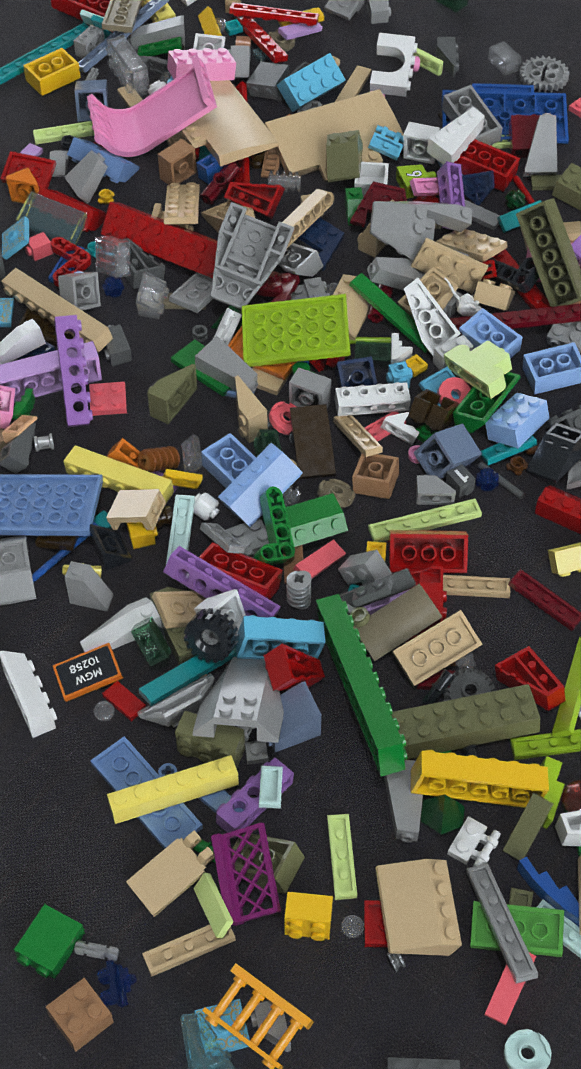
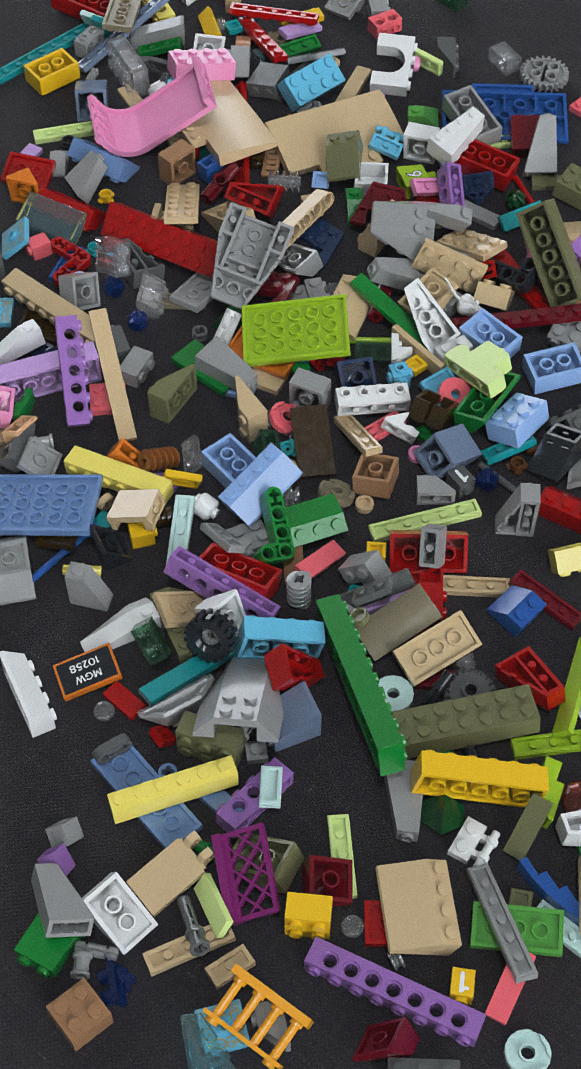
(39, 458): none -> light grey plate
(59, 855): none -> medium lavender panel
(59, 904): none -> light grey slope
(64, 831): none -> light grey panel
(81, 965): none -> light grey bush
(105, 502): none -> tan tile
(112, 375): none -> tan tile
(112, 748): none -> dark grey beam
(119, 912): none -> white slope
(136, 366): none -> light grey brick
(137, 320): none -> clear blue gear
(162, 736): none -> red plate
(194, 932): none -> dark grey pin
(220, 972): none -> tan plate
(288, 444): none -> teal plate
(301, 45): none -> green tile
(313, 56): none -> tile
(320, 180): none -> light blue plate
(328, 877): none -> dark red slope
(364, 504): none -> tan tile
(385, 22): none -> coral brick
(387, 1039): none -> dark red slope
(401, 687): none -> light aqua tile
(407, 989): none -> medium lavender brick
(422, 115): none -> bright green slope
(432, 546): none -> light grey brick
(433, 362): none -> tan tile
(462, 985): none -> yellow brick
(516, 609): none -> blue slope
(519, 512): none -> light grey wedge

